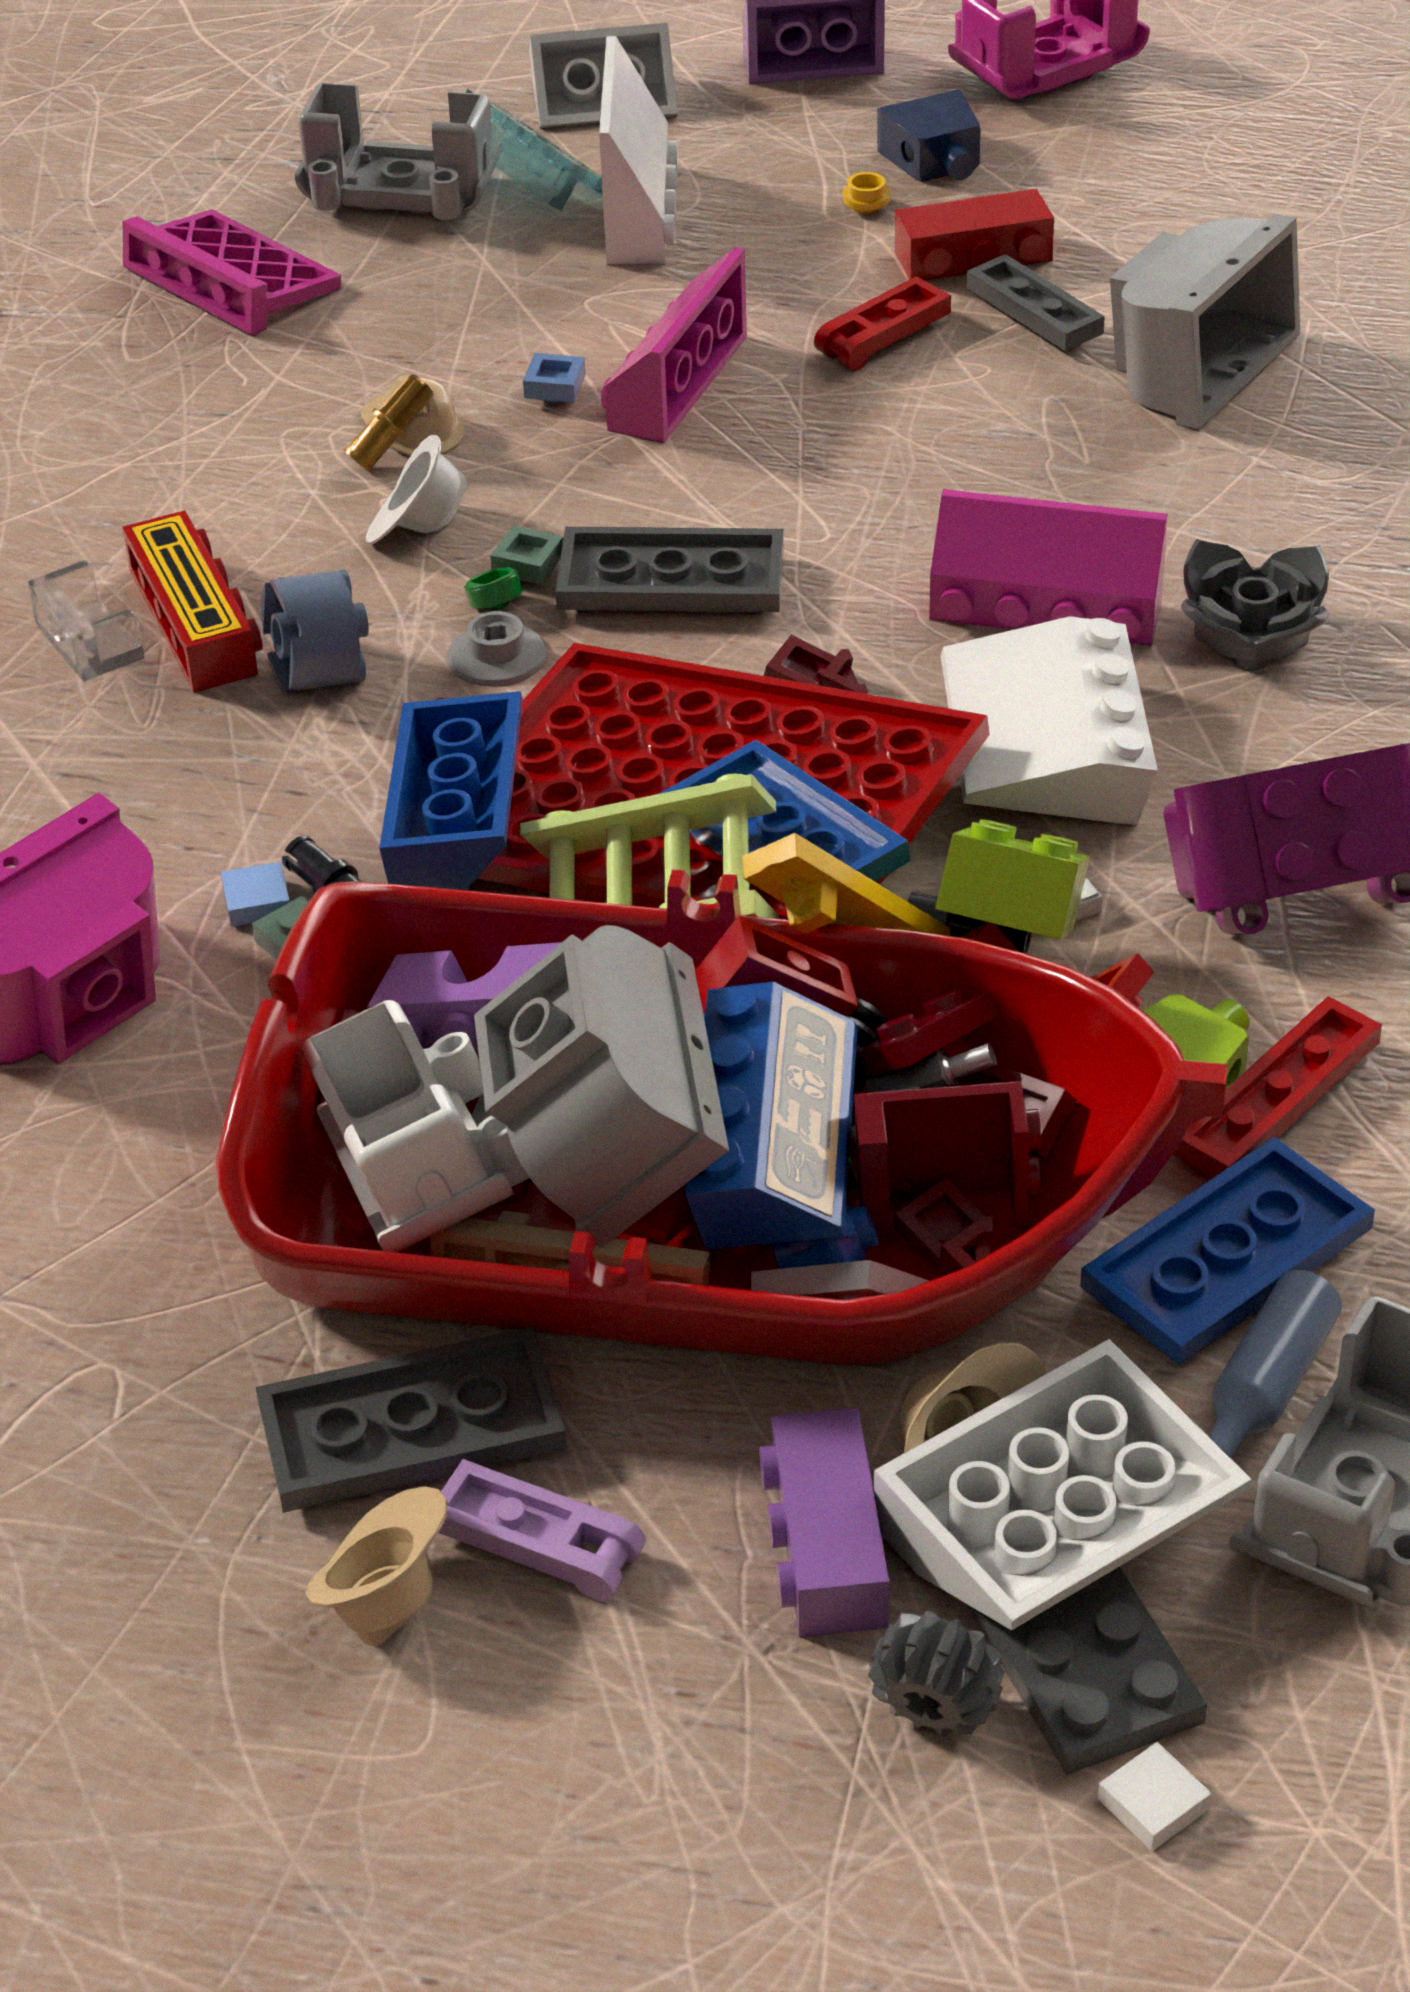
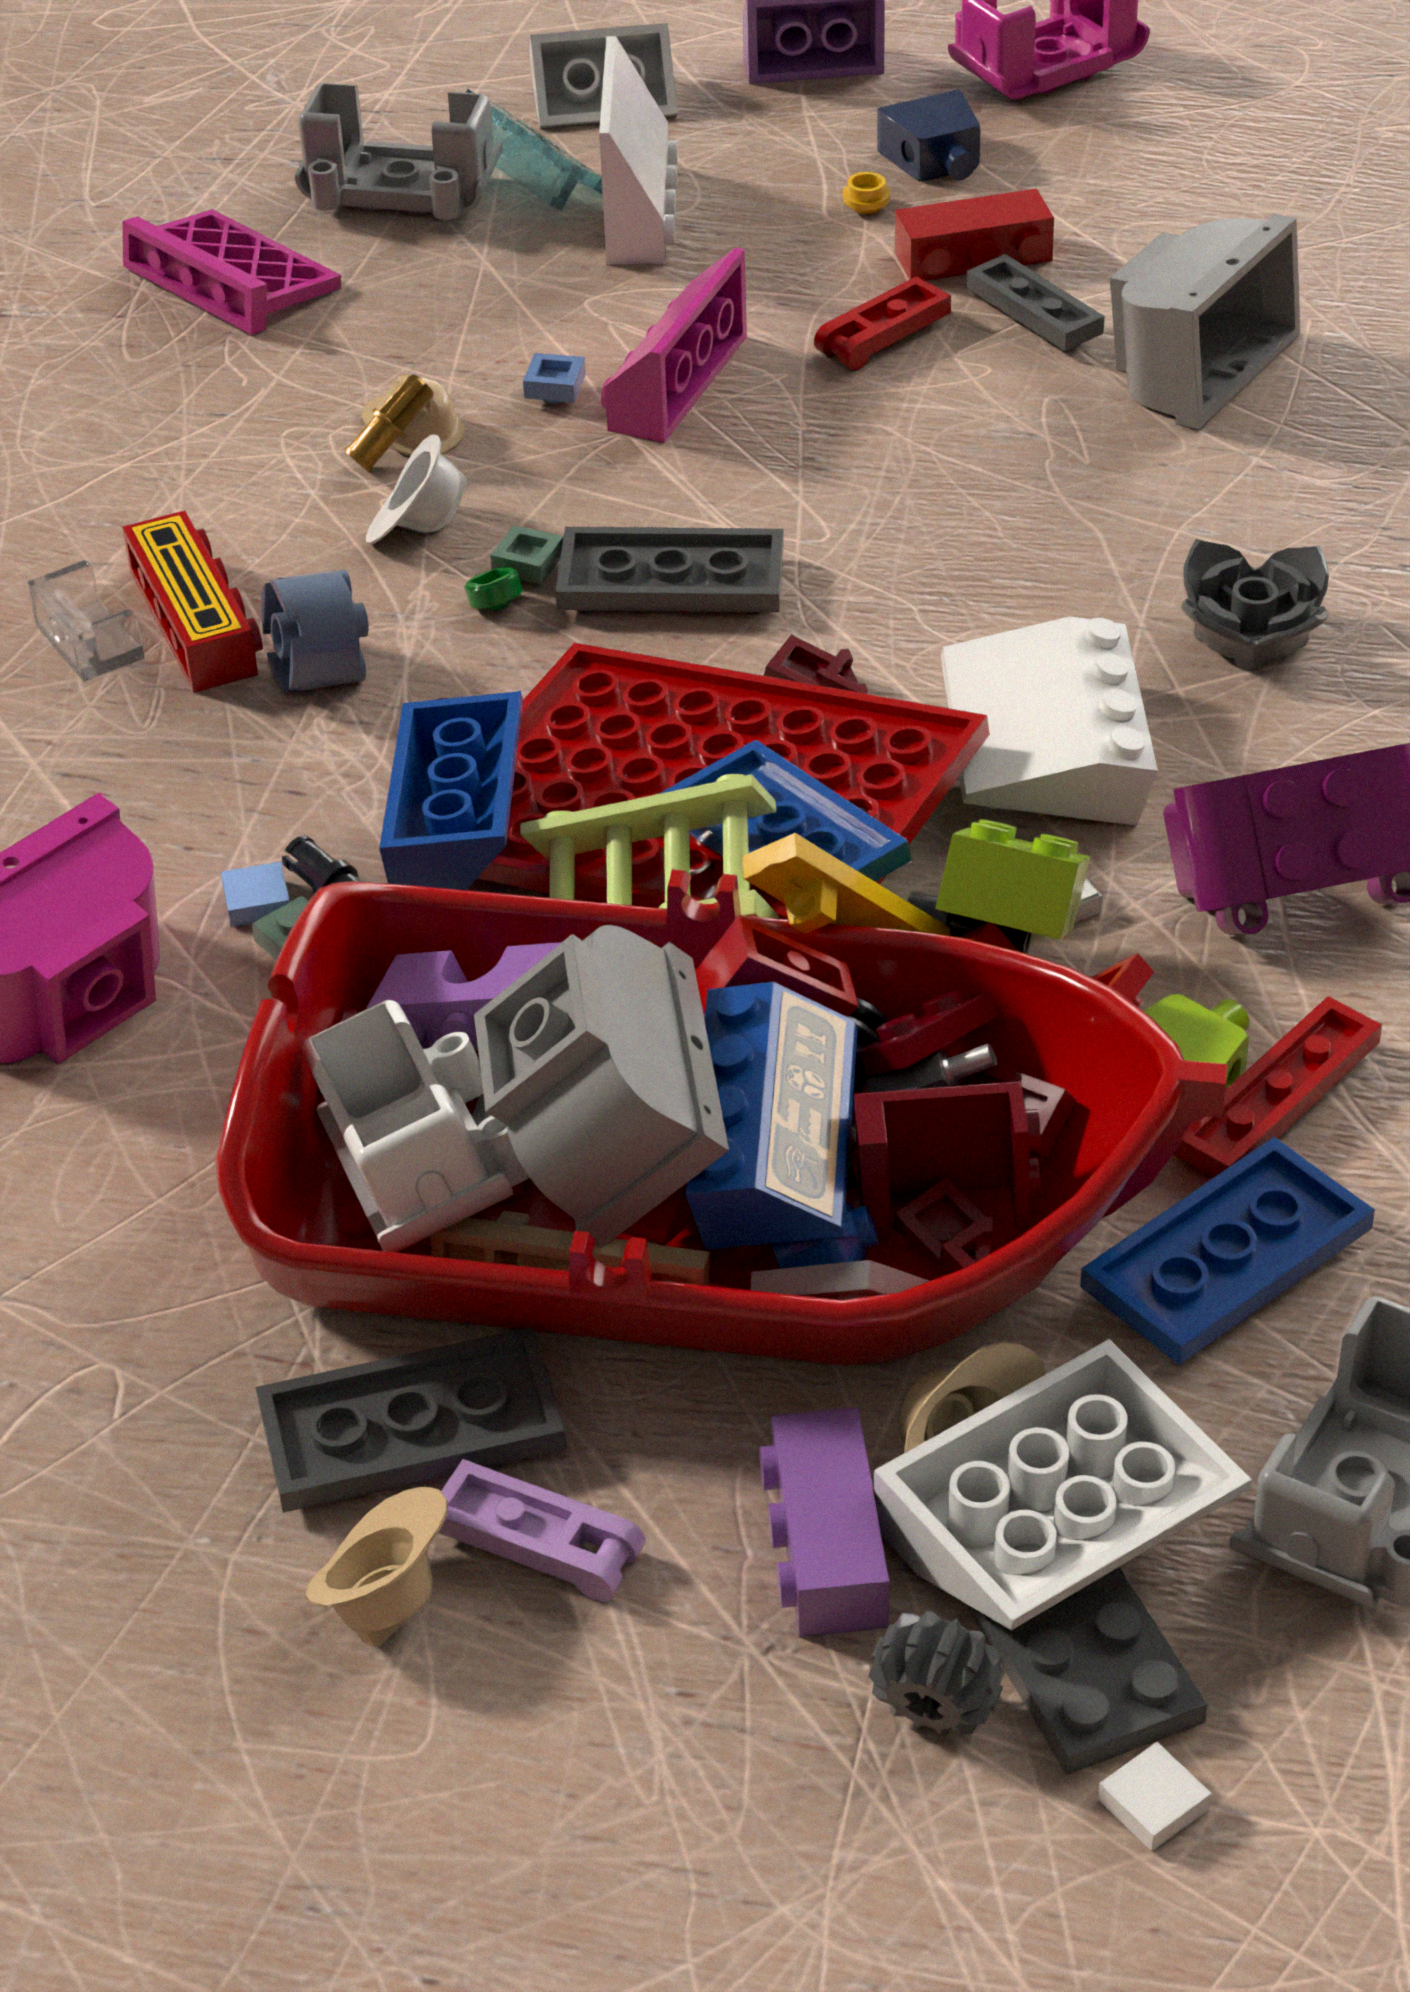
(496, 651): light grey piece -> none
(1046, 560): dark pink slope -> none
(1273, 1357): sand blue piece -> none

